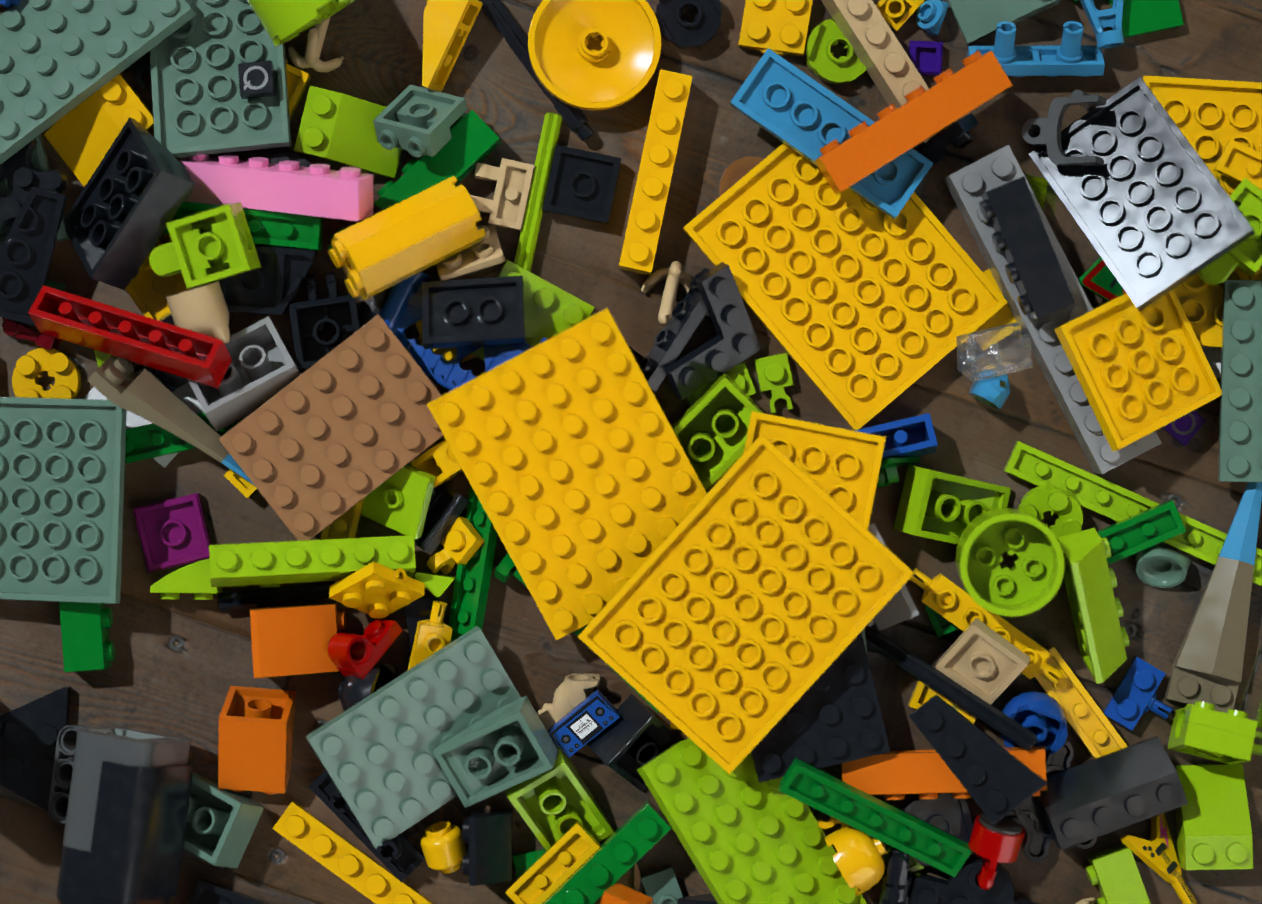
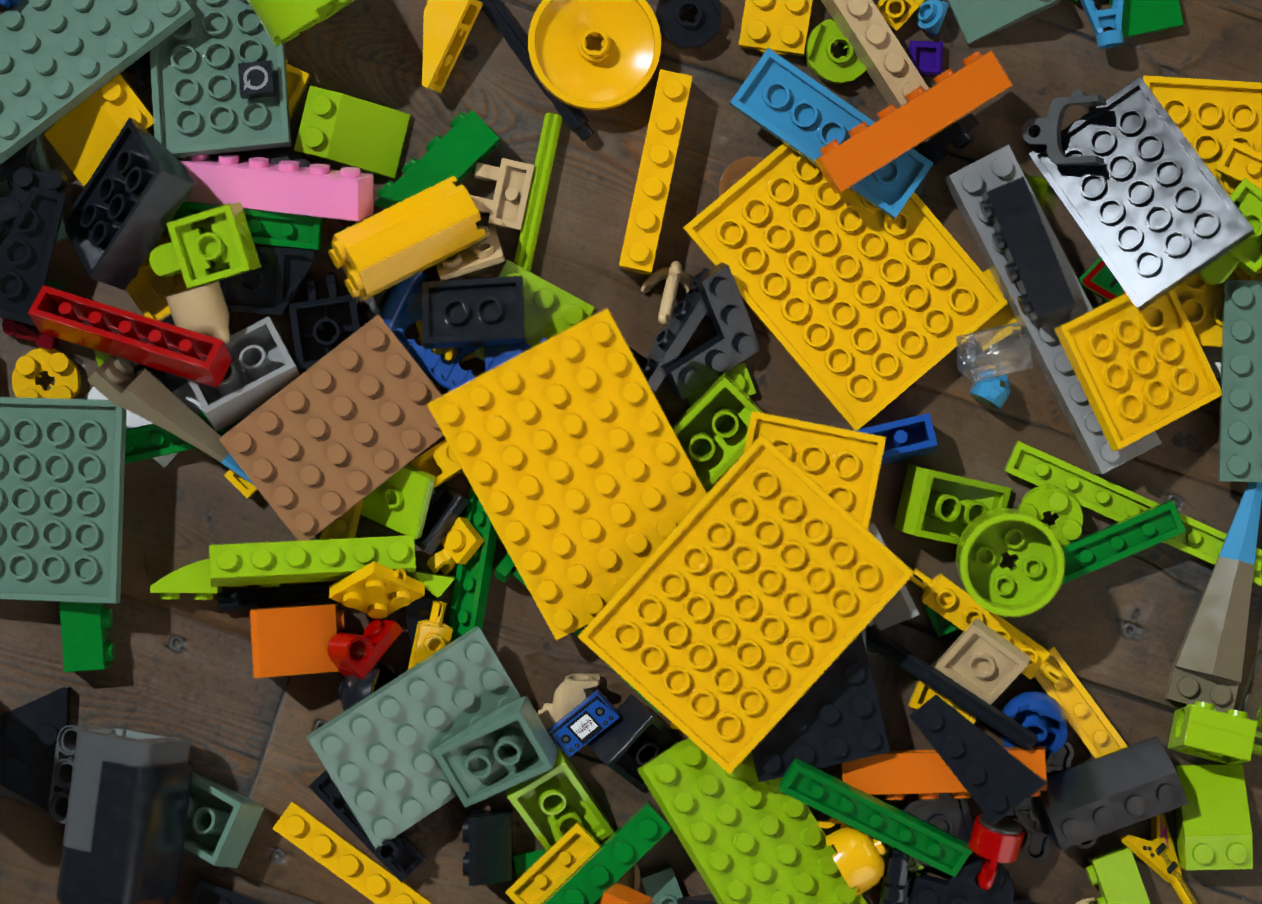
(173, 532): magenta tile -> none
(256, 739): orange slope -> none
(313, 50): tan piece -> none
(419, 121): sand green plate -> none
(443, 847): yellow head -> none
(582, 184): black plate -> none
(774, 375): lime plate -> none
(888, 469): green piece -> none
(1045, 60): dark azure plate -> none
(1093, 604): lime slope -> none
(1136, 695): blue plate -> none
(1161, 566): sand green piece -> none
(1185, 427): dark purple tile -> none

